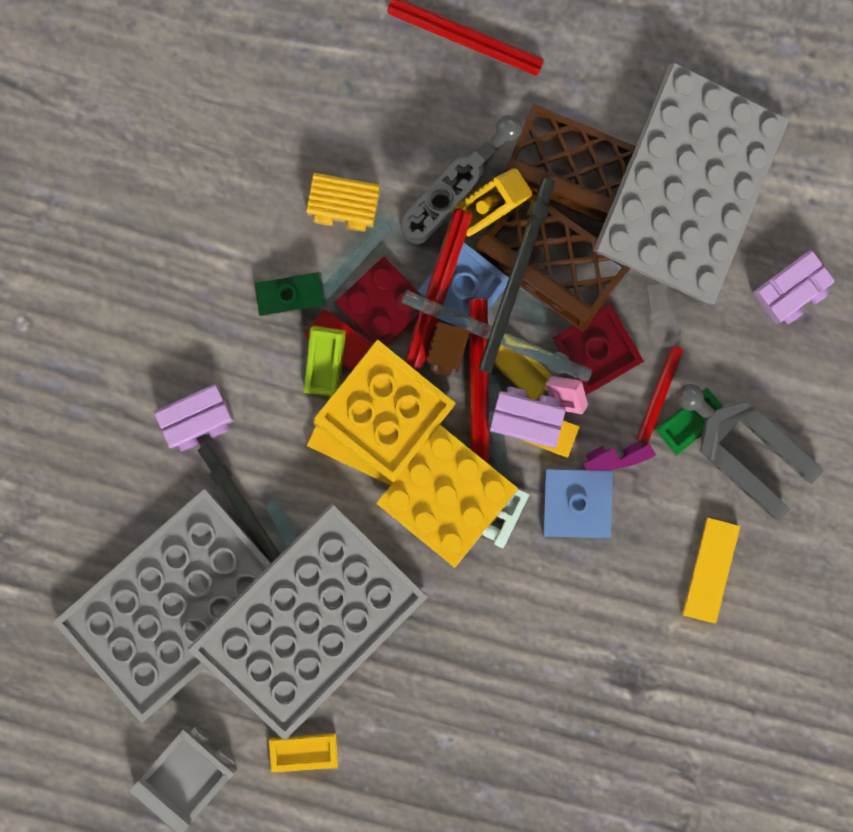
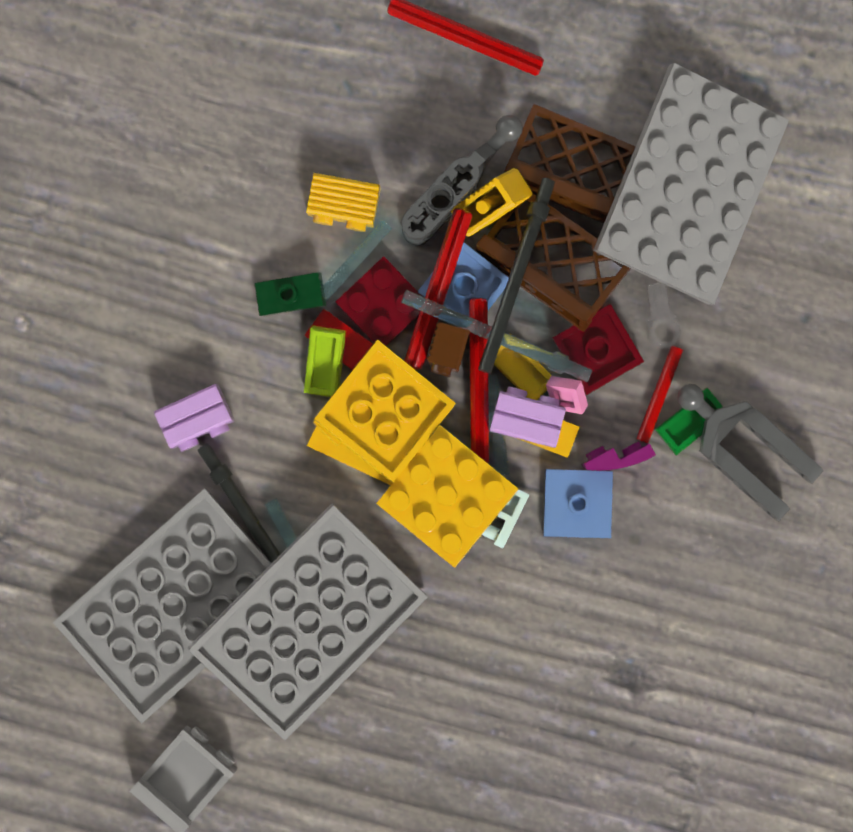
(303, 752): yellow tile -> none
(711, 570): yellow tile -> none
(793, 288): lavender brick -> none

